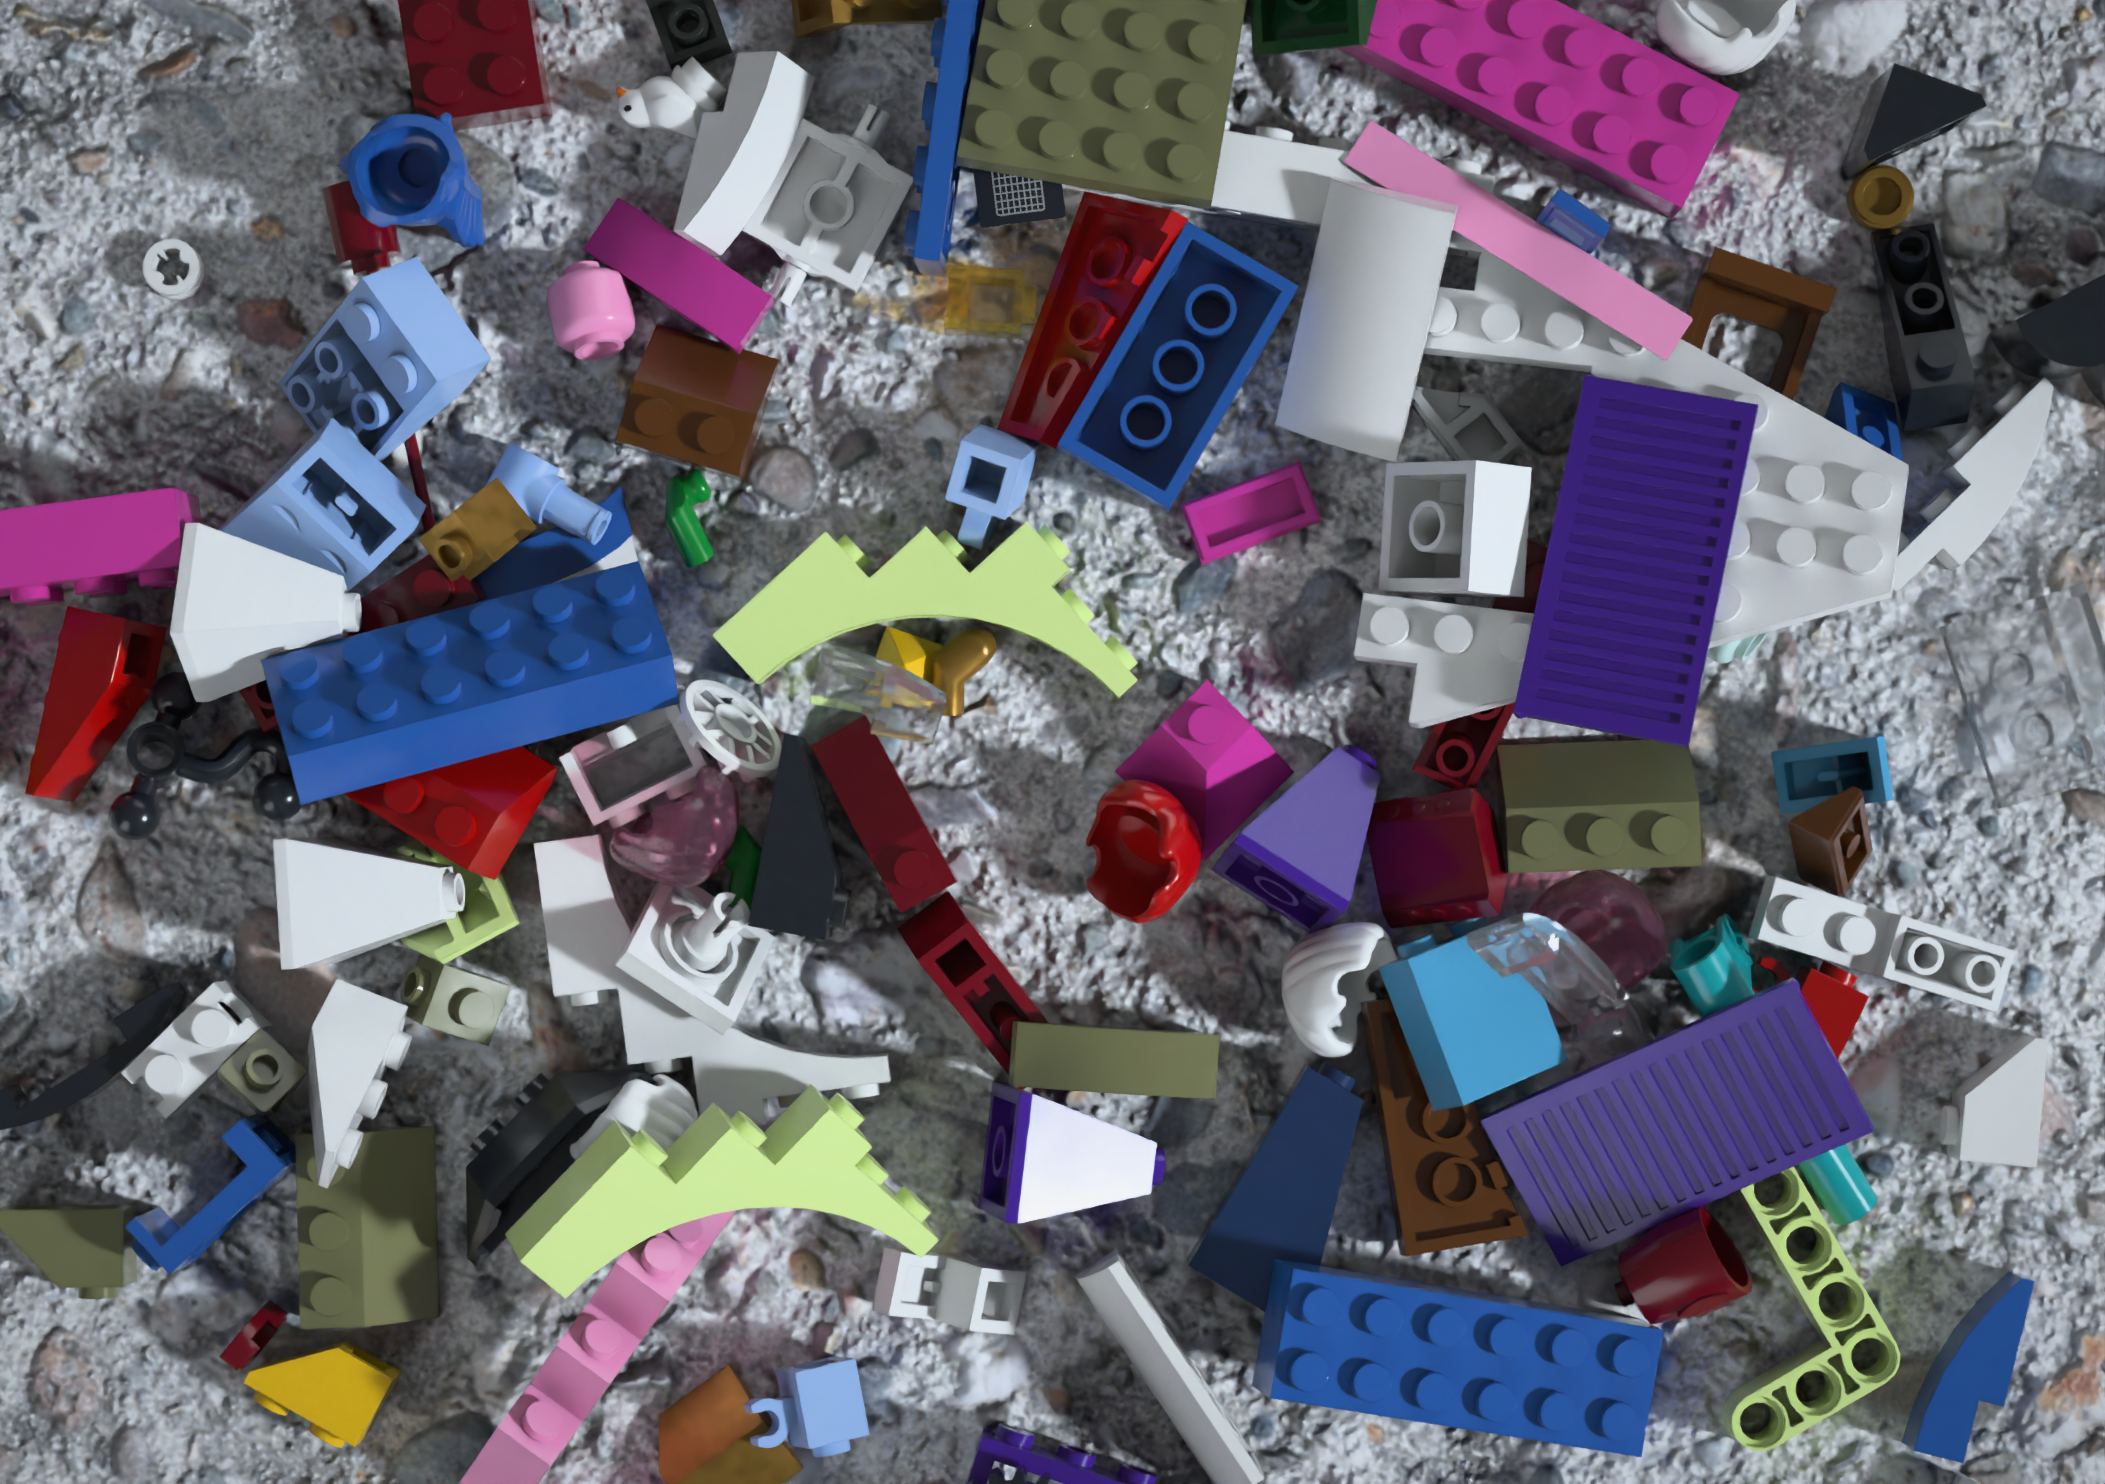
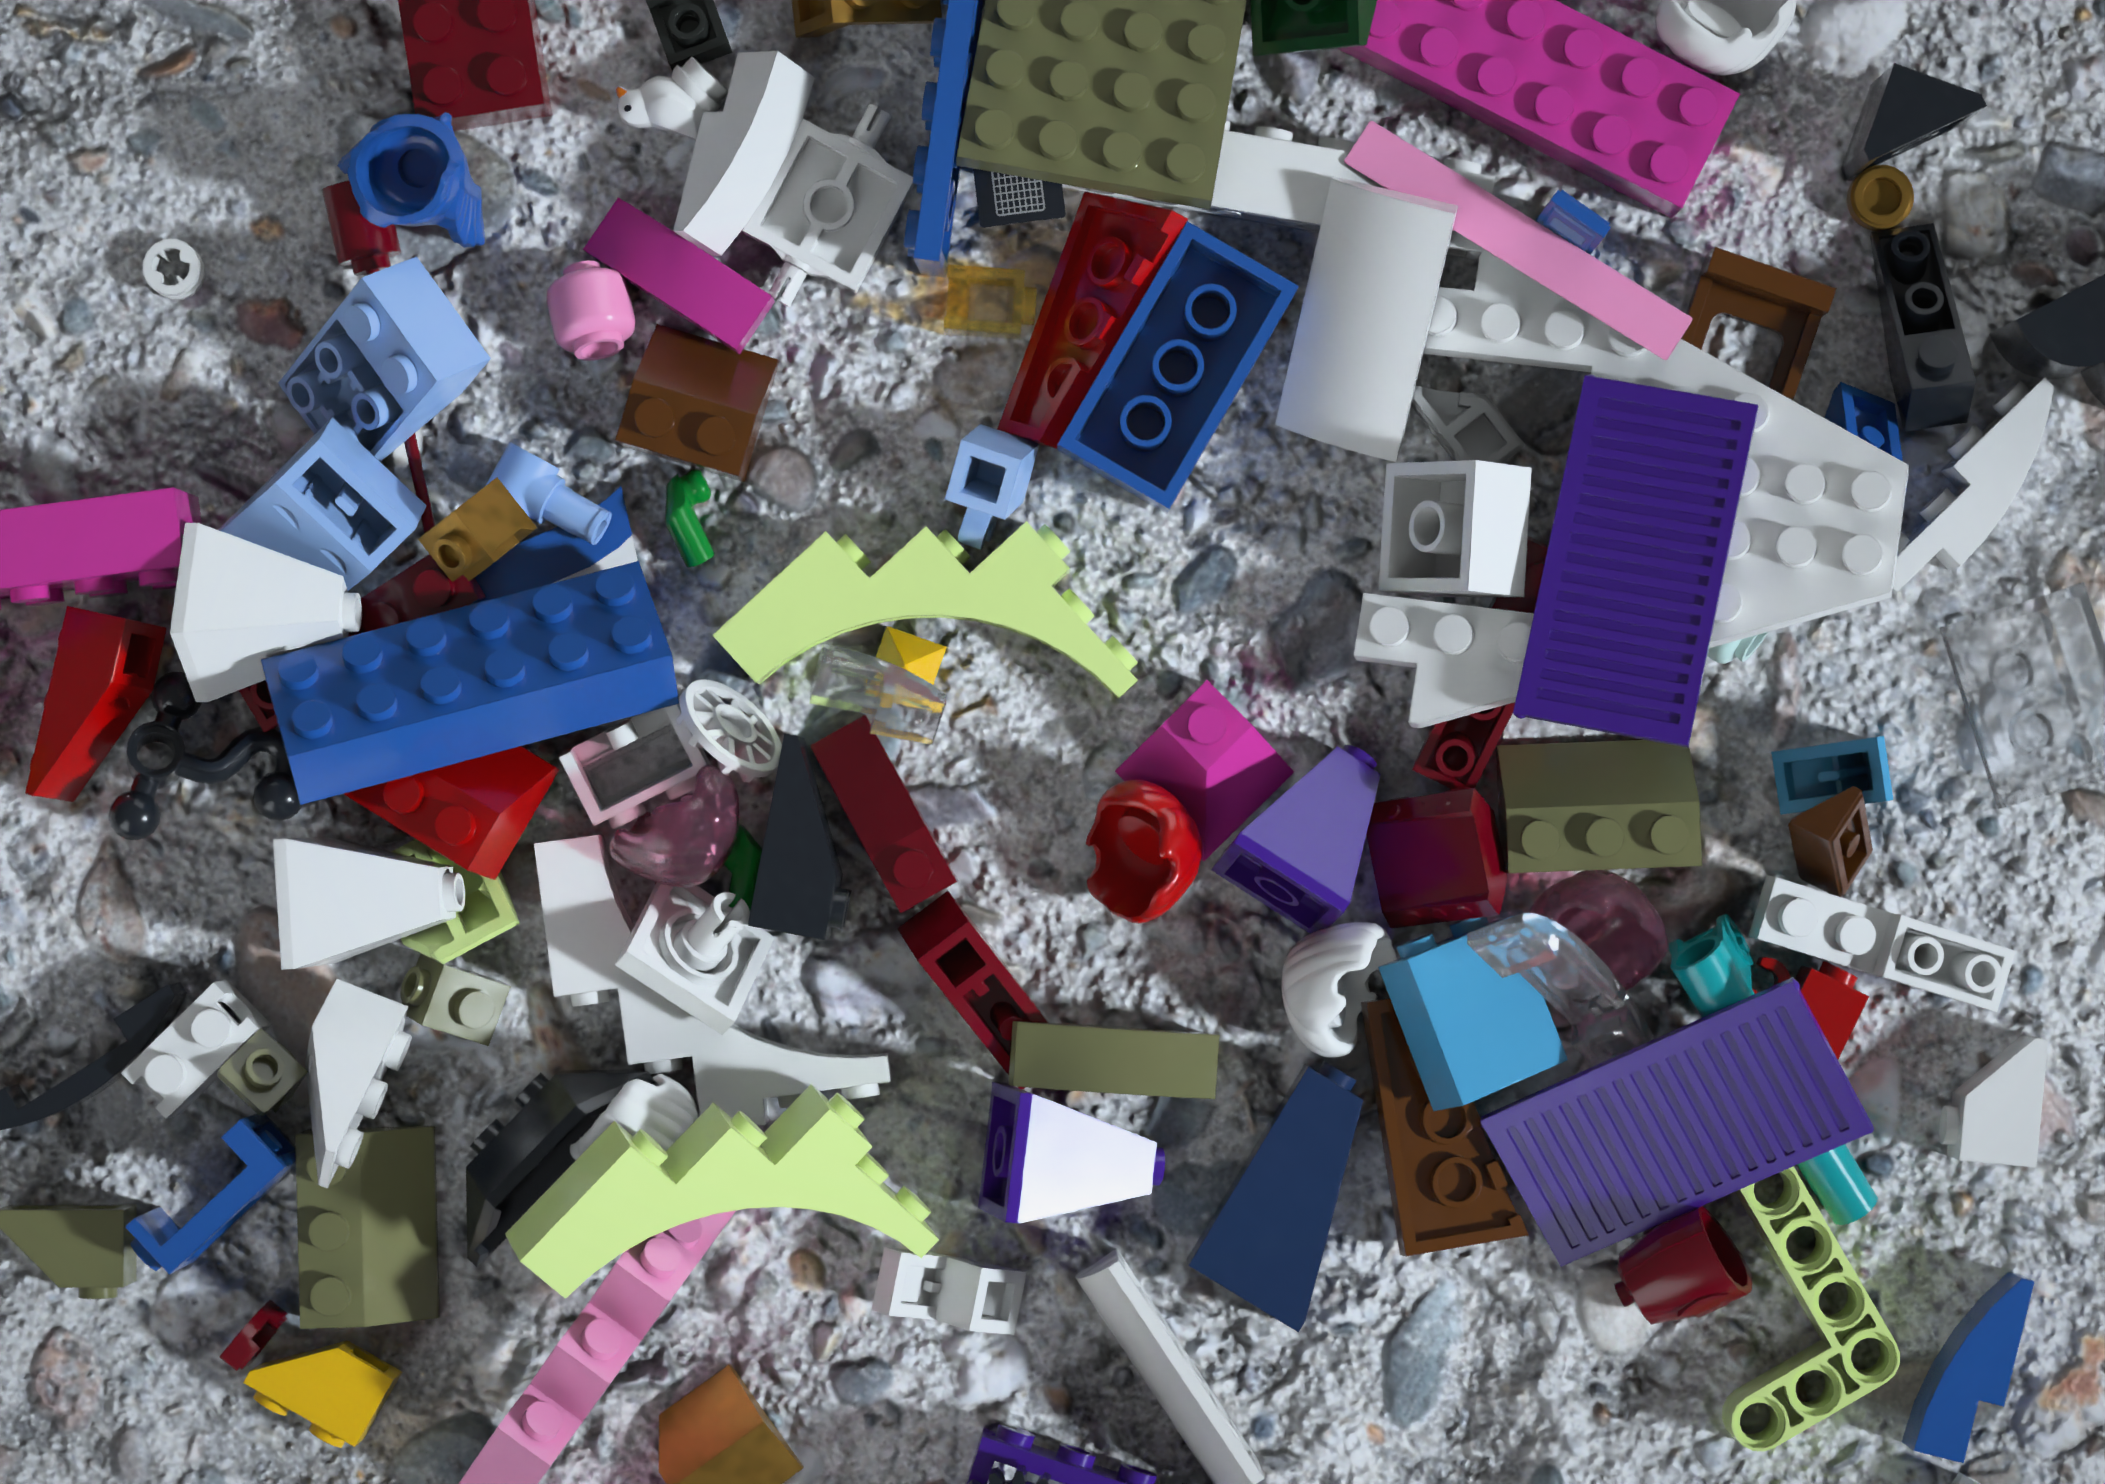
(817, 1407): light blue brick -> none
(959, 662): pearl gold arm -> none
(1250, 513): dark pink tile -> none
(1457, 1358): blue brick -> none

